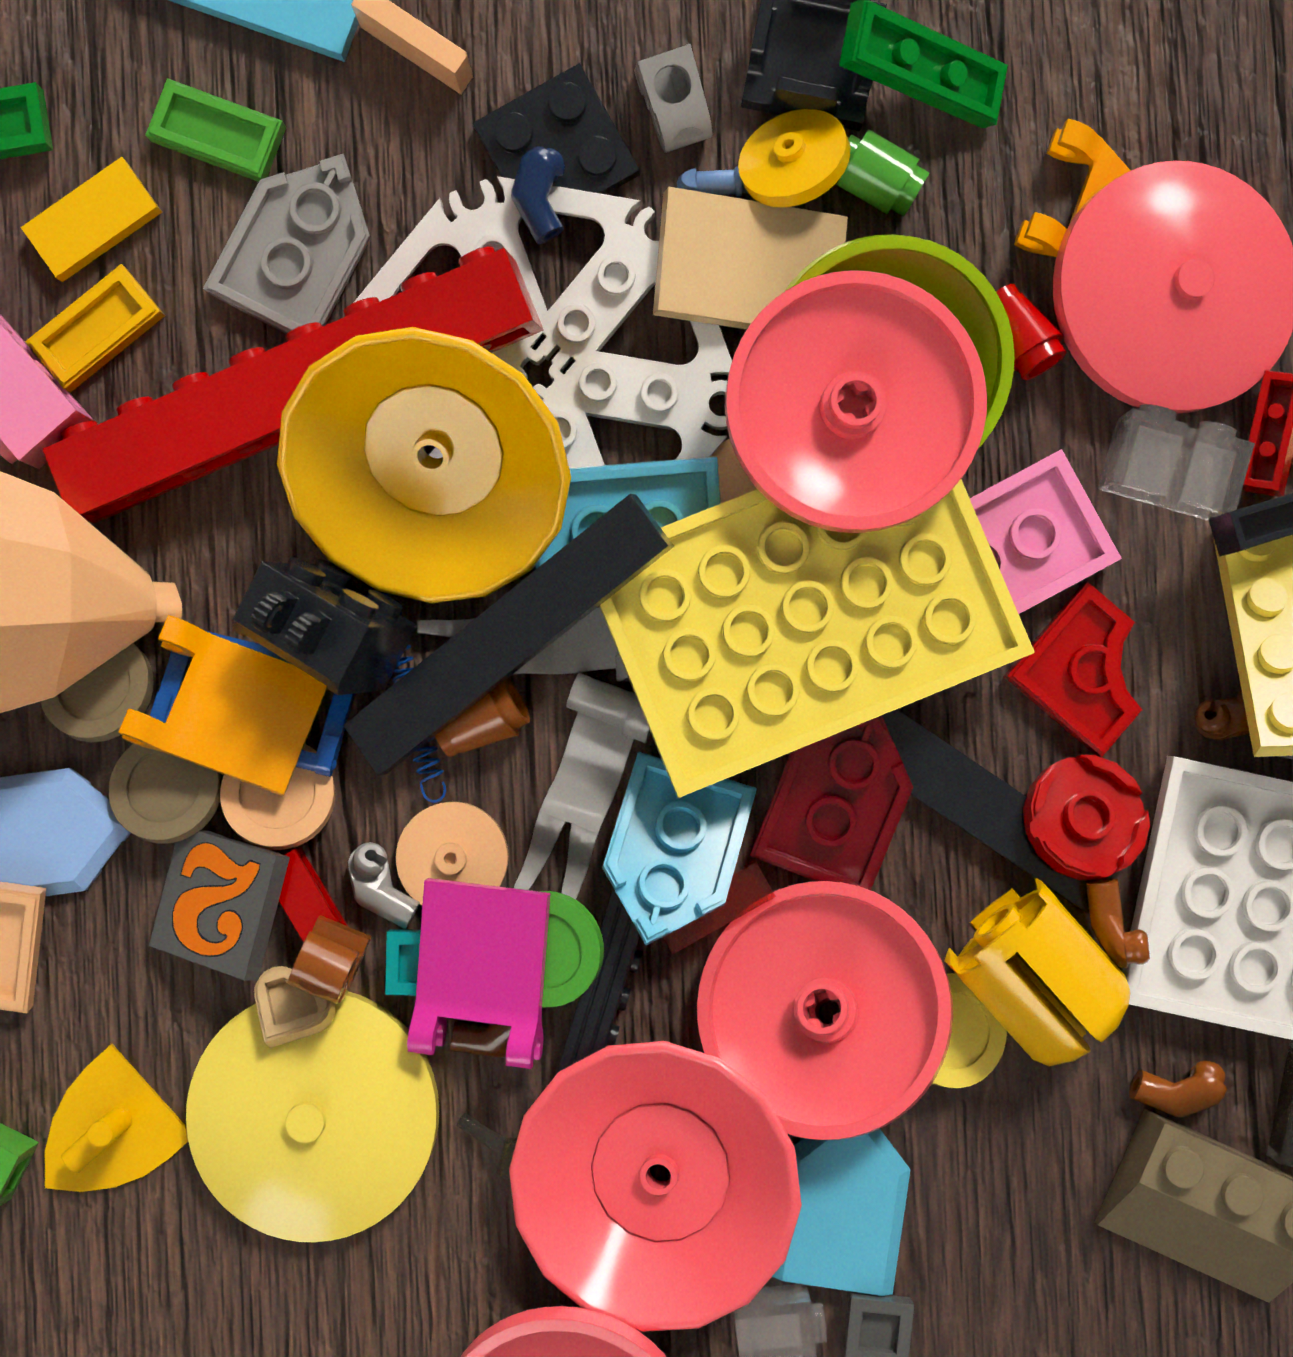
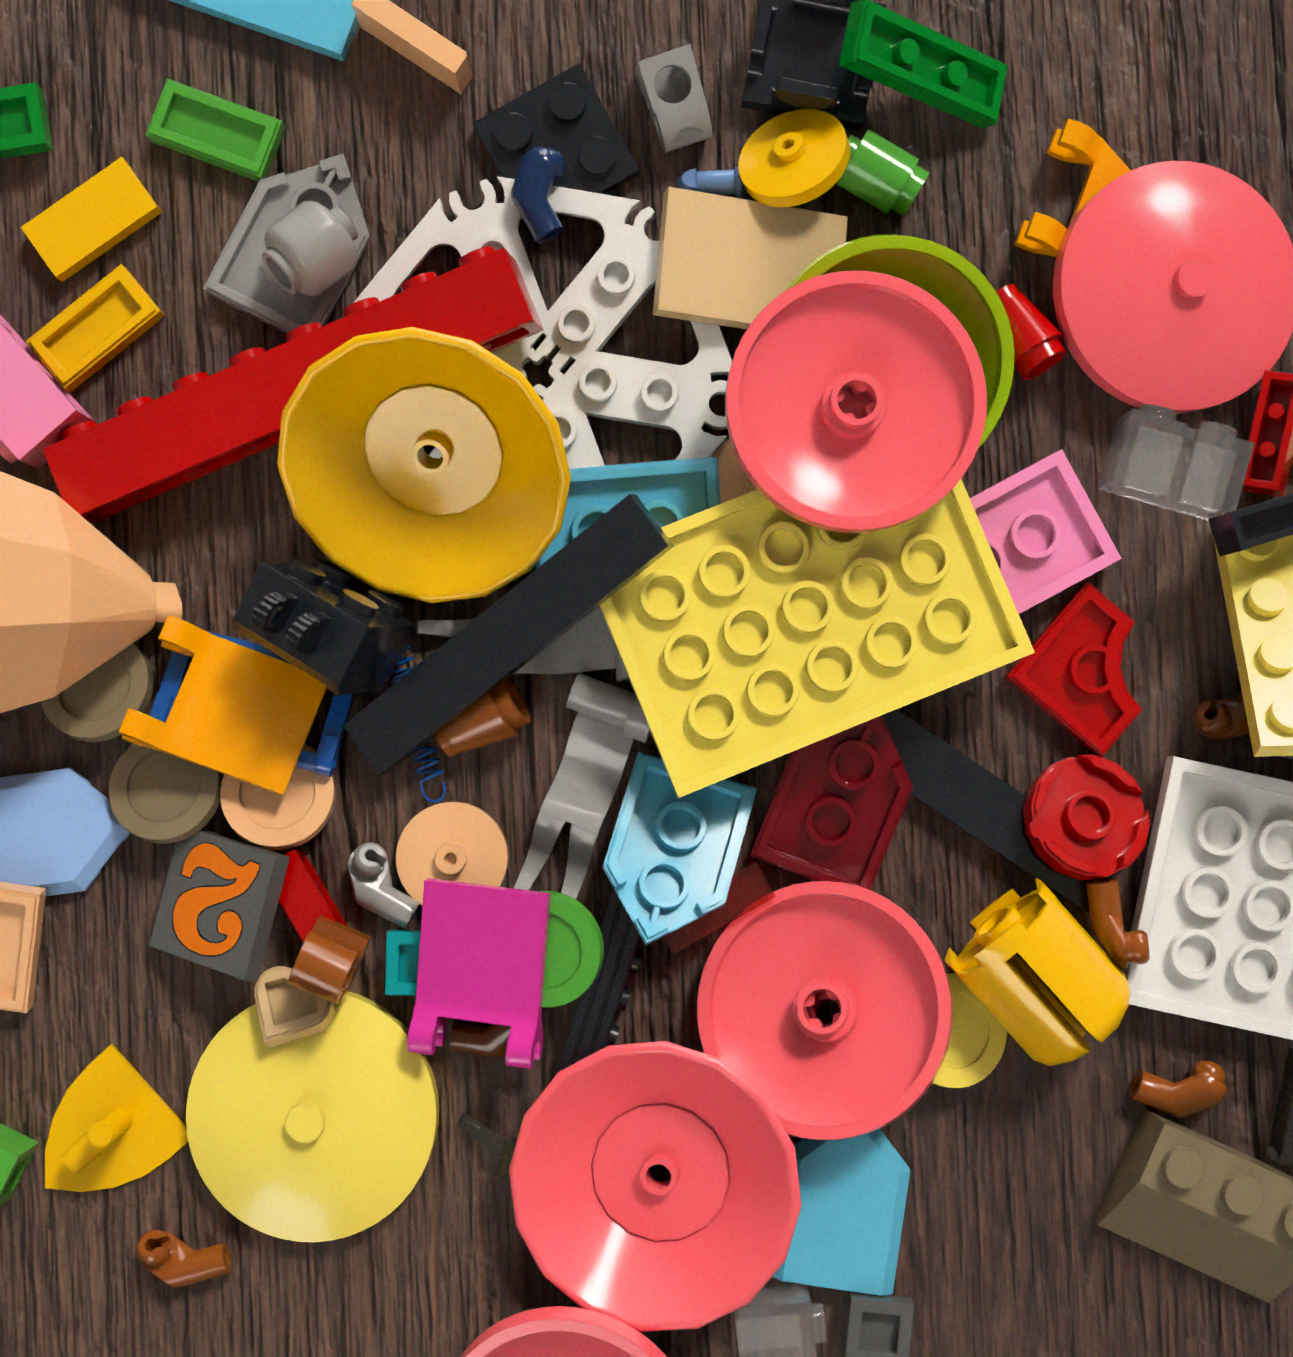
(179, 1263): none -> dark orange arm
(310, 248): none -> light grey head

